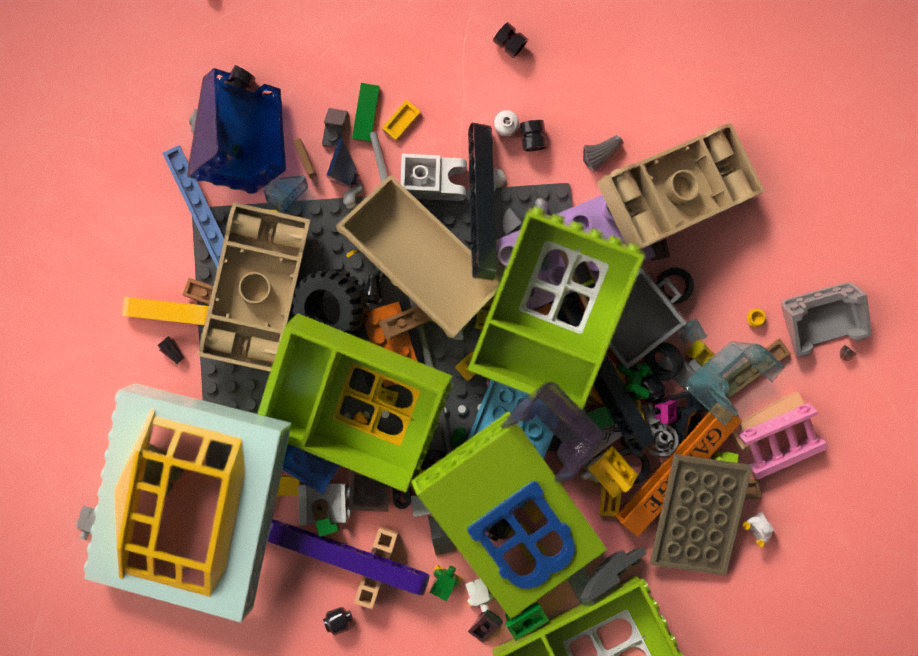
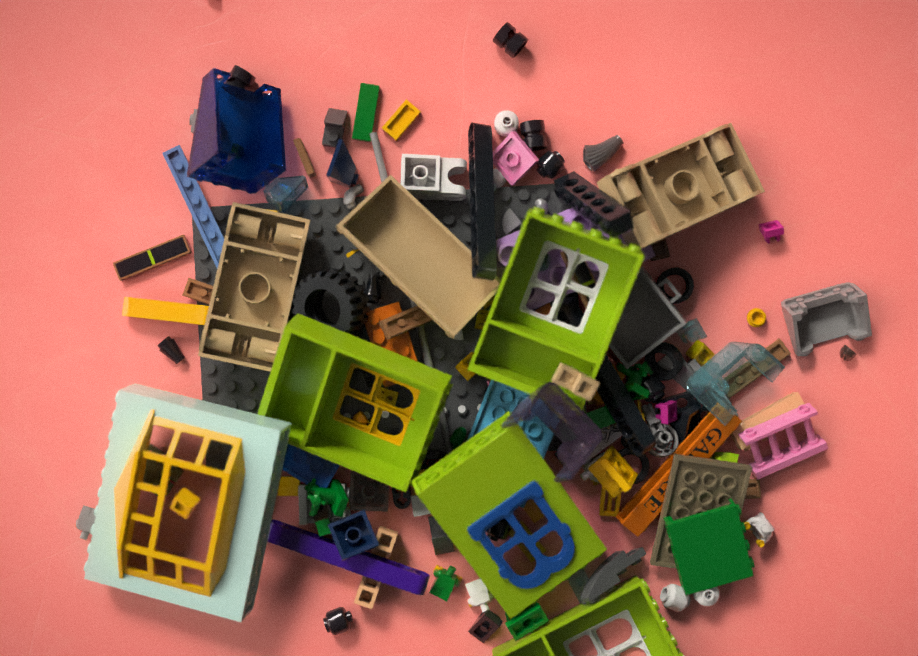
(152, 257): none -> black tile
(184, 503): none -> yellow slope
(334, 496): none -> green piece
(353, 535): none -> dark blue slope
(513, 158): none -> bright pink hinge
(550, 164): none -> black head
(575, 381): none -> tan slope
(594, 204): none -> black brick
(674, 598): none -> white head
(708, 599): none -> white head
(710, 548): none -> green panel
(771, 229): none -> dark pink tile

